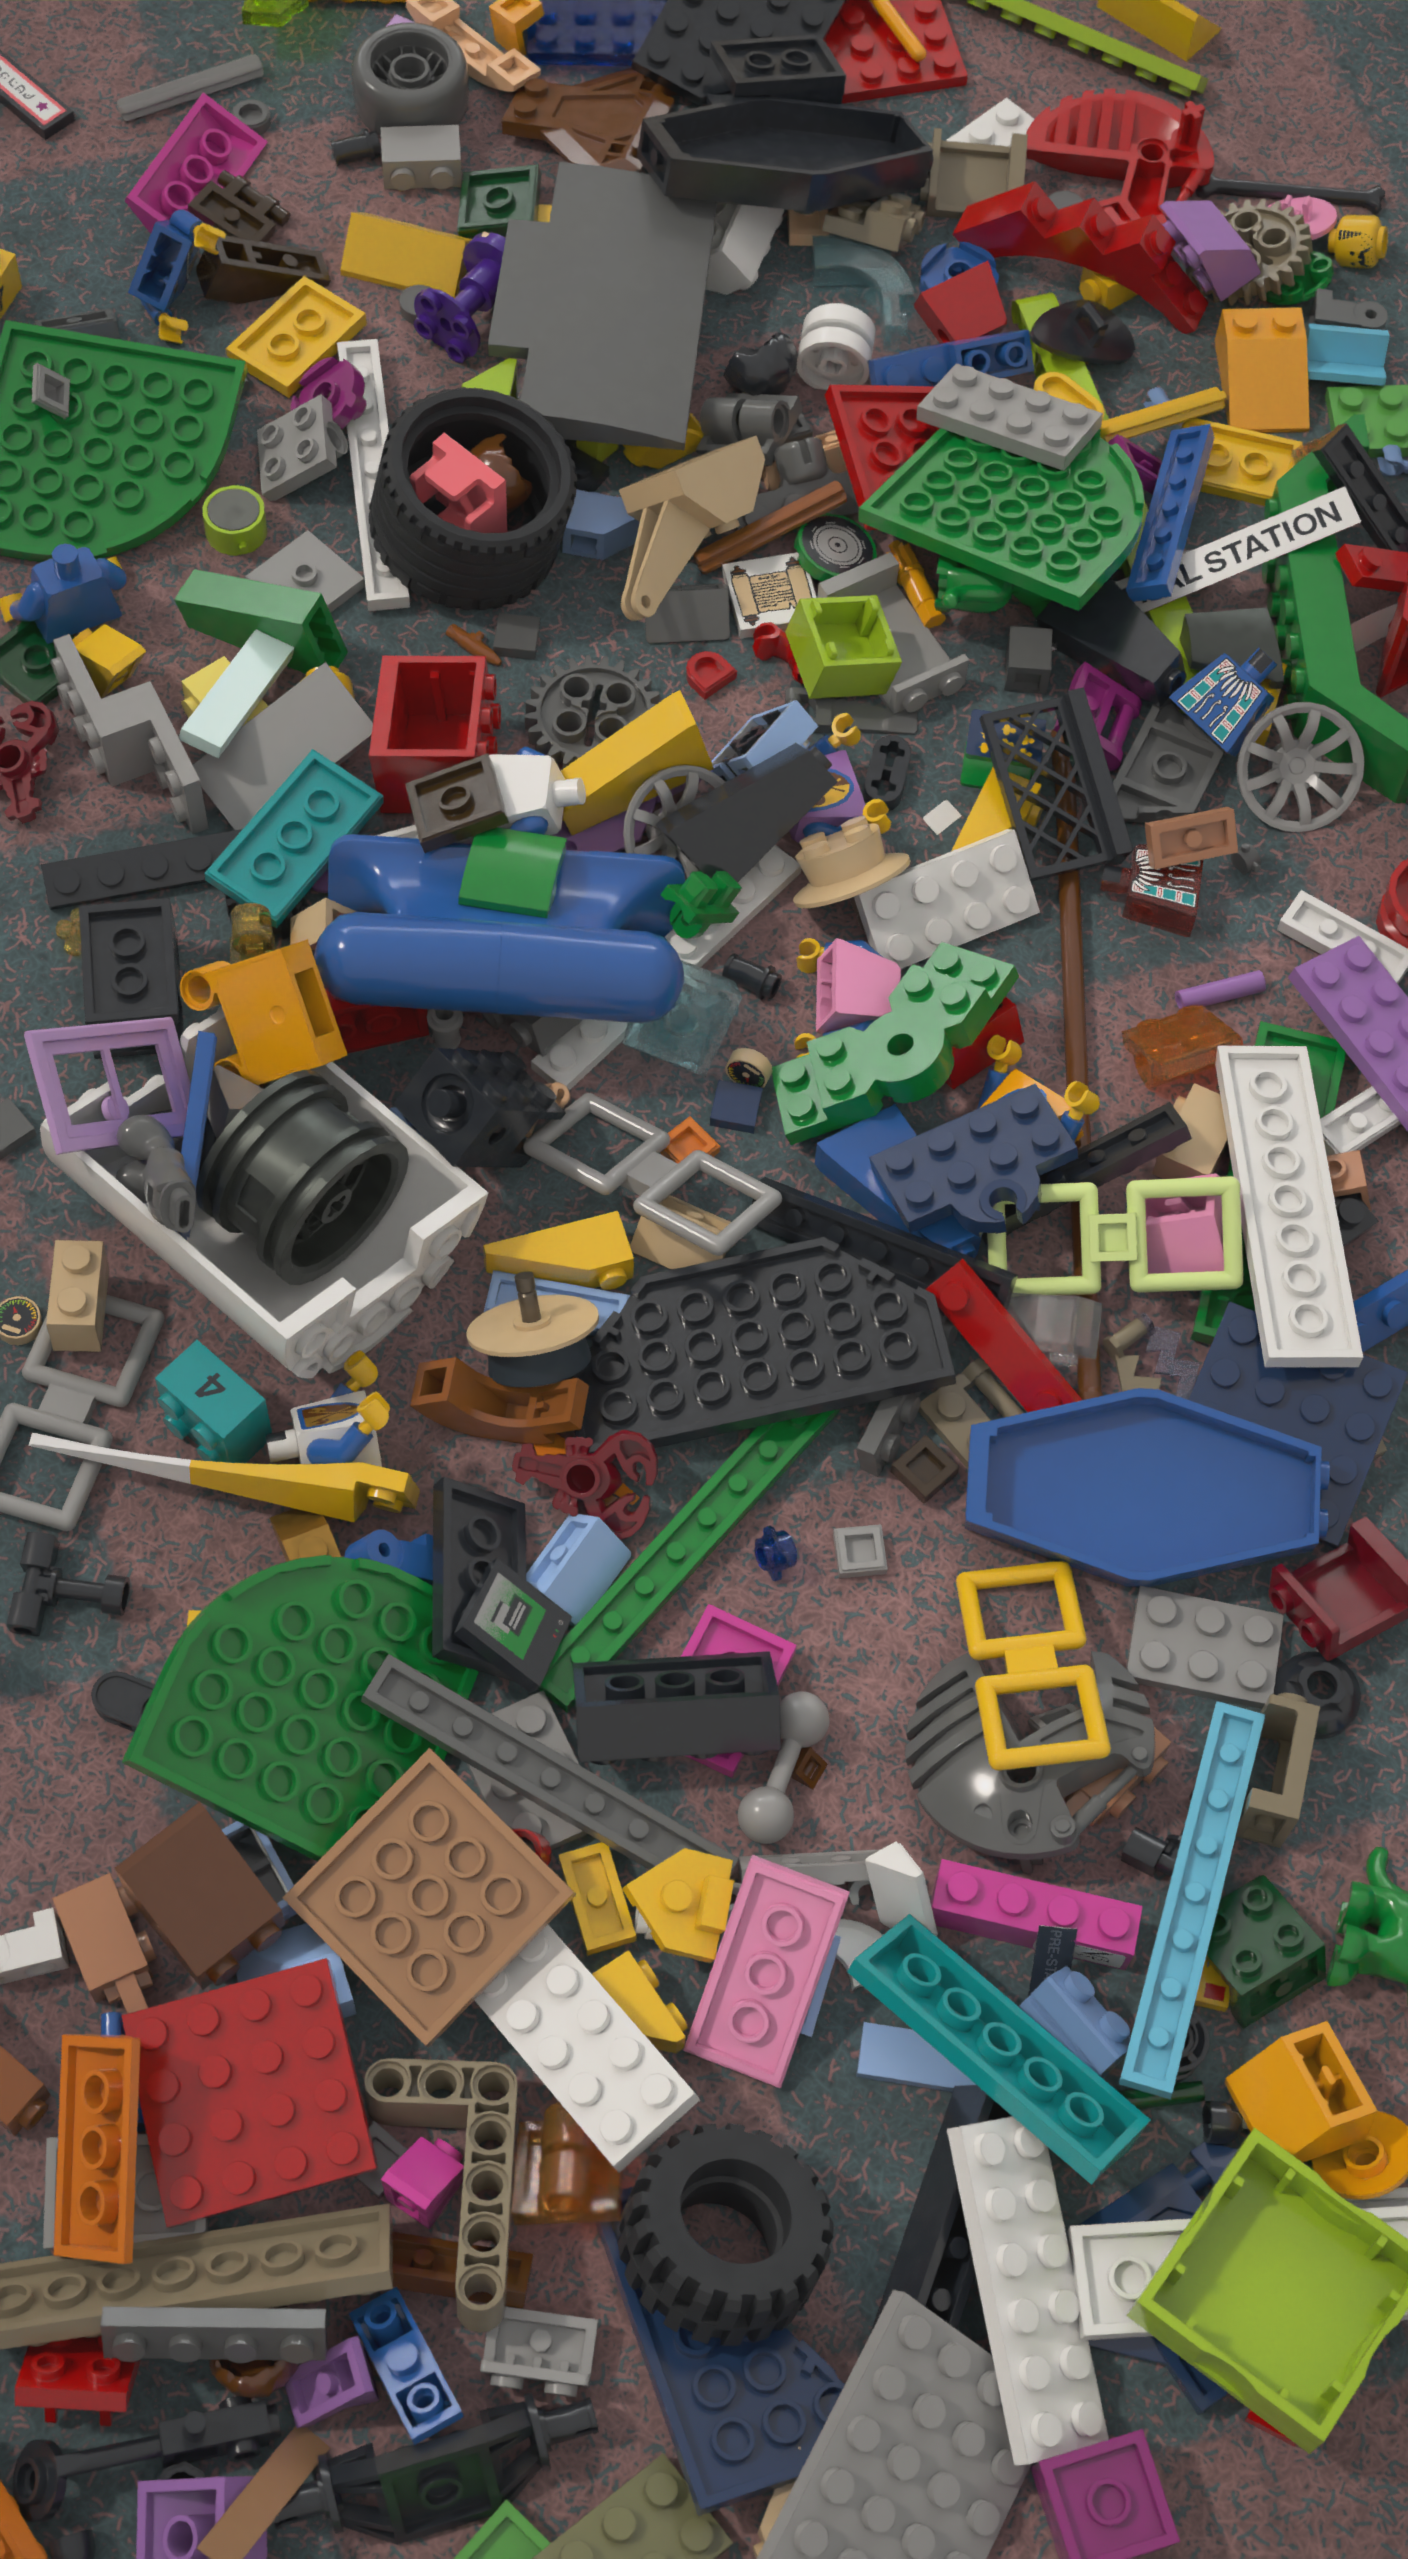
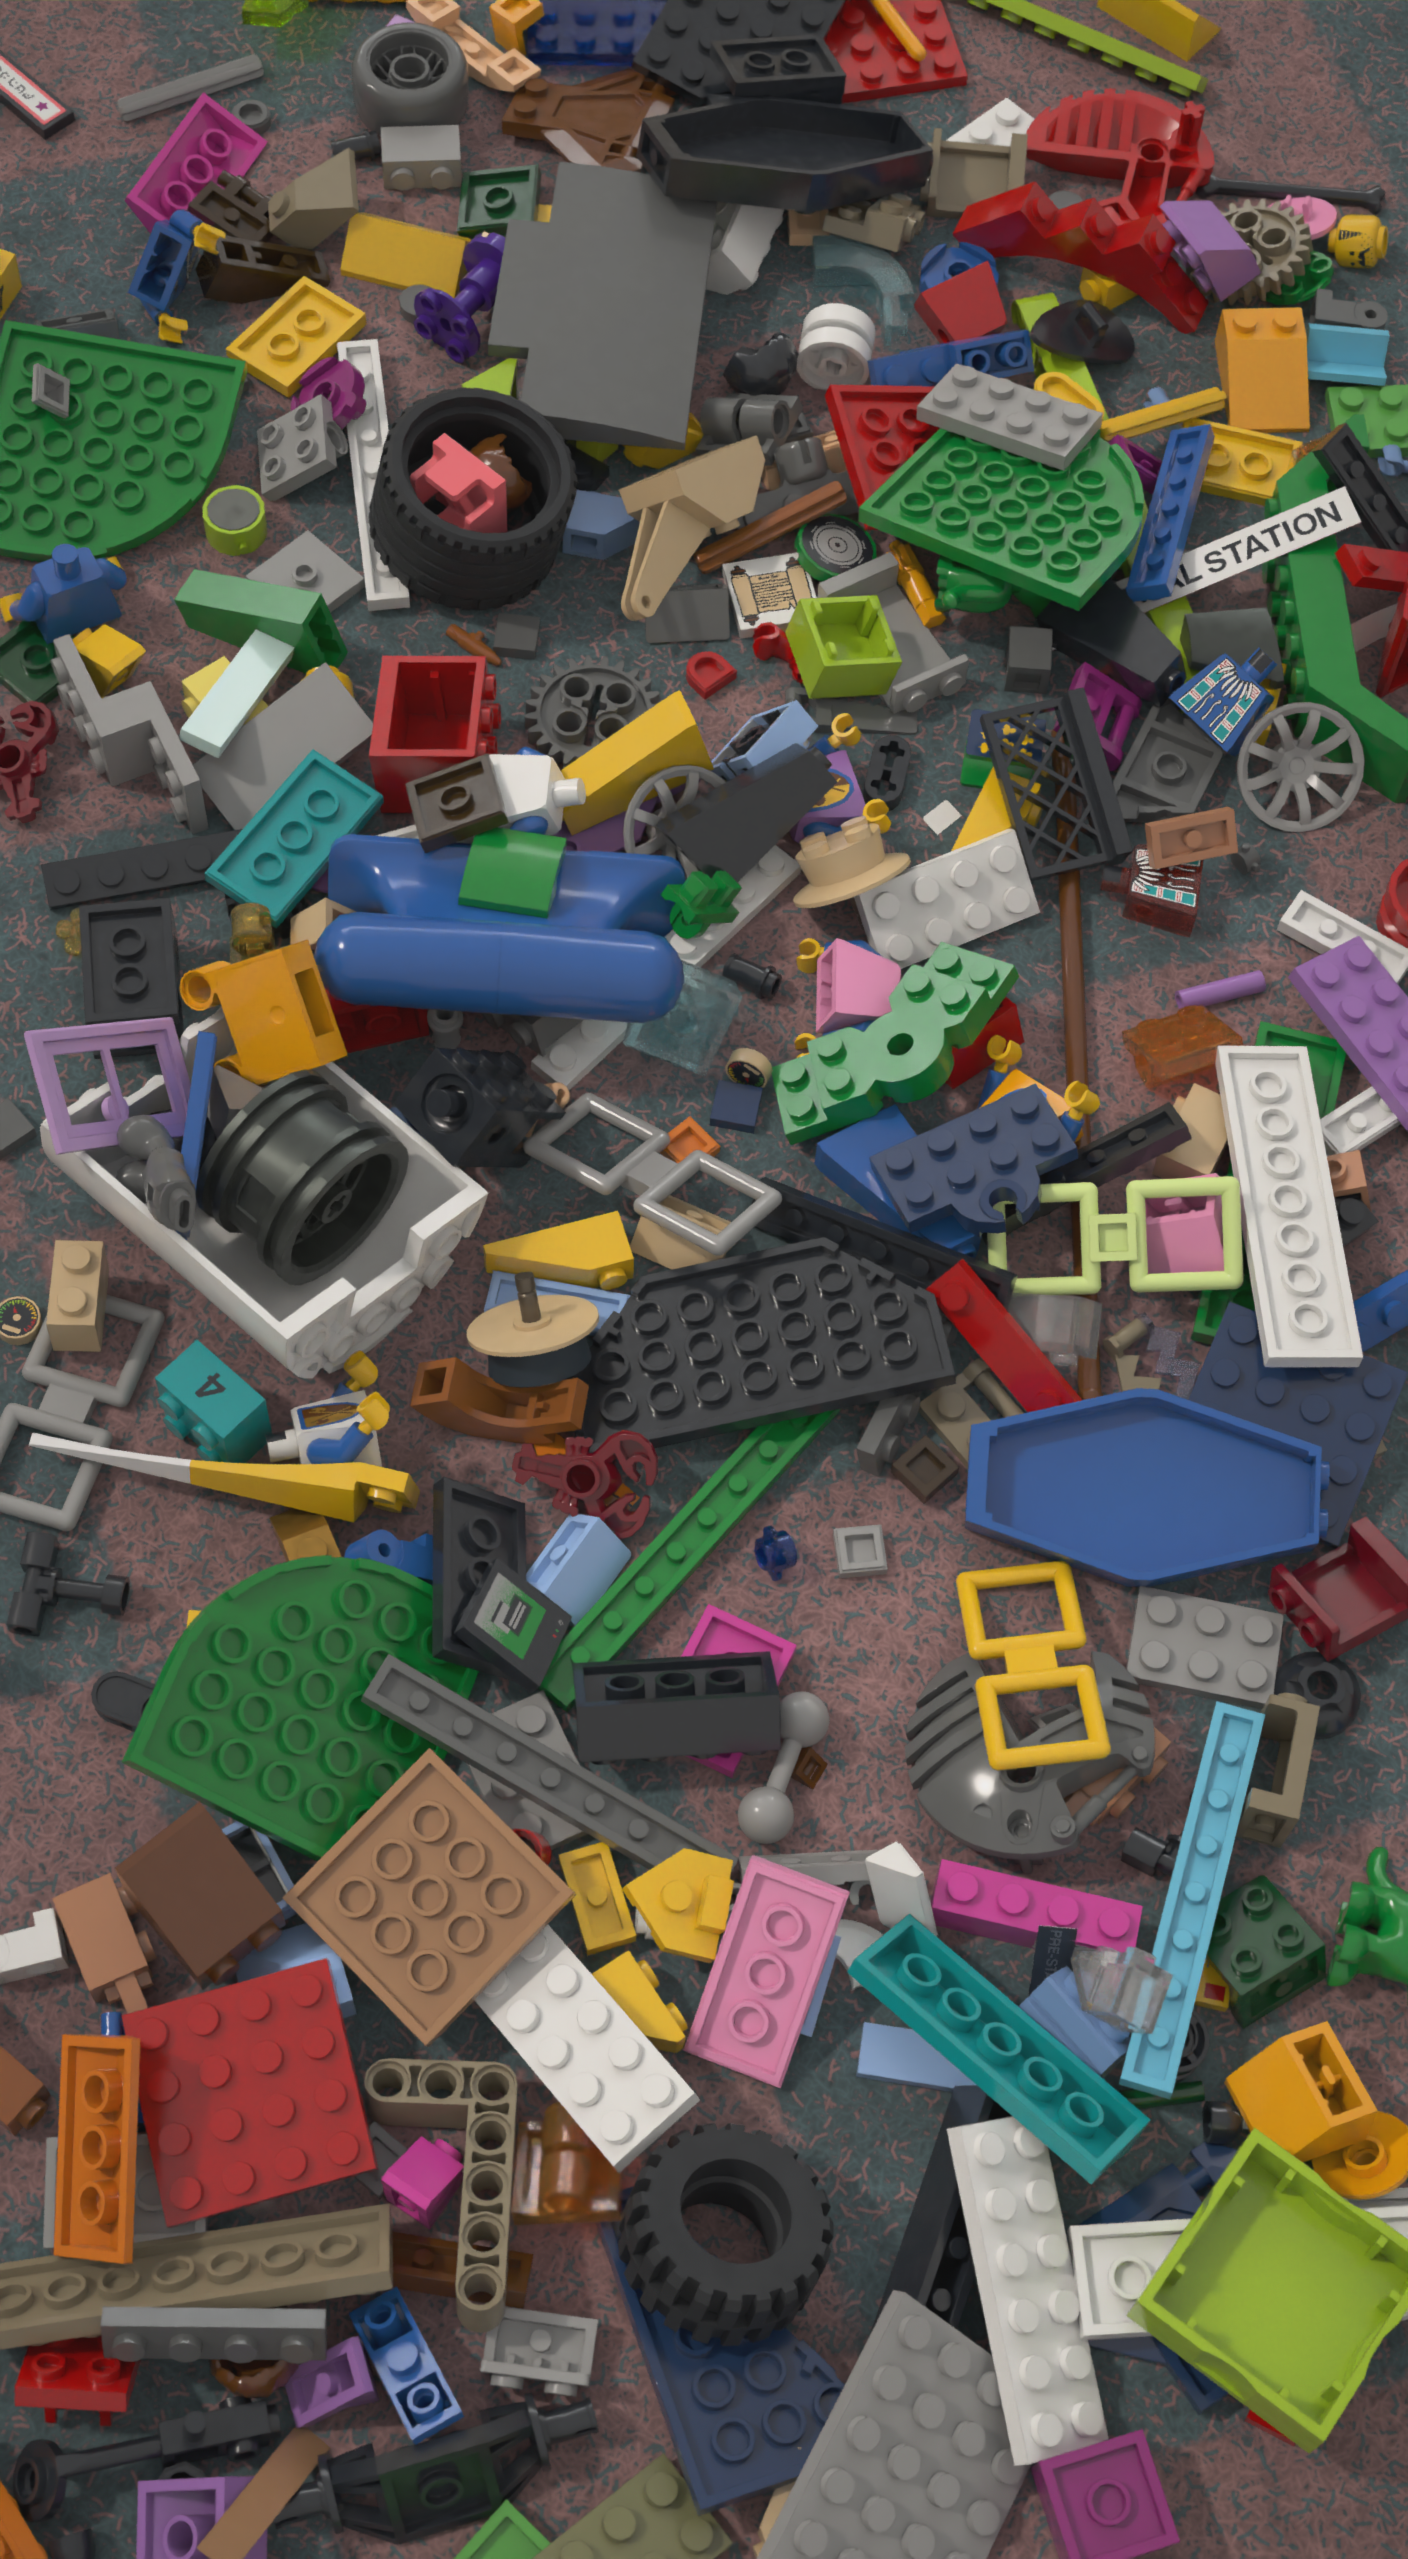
(316, 202): none -> dark tan slope
(1121, 1987): none -> clear slope

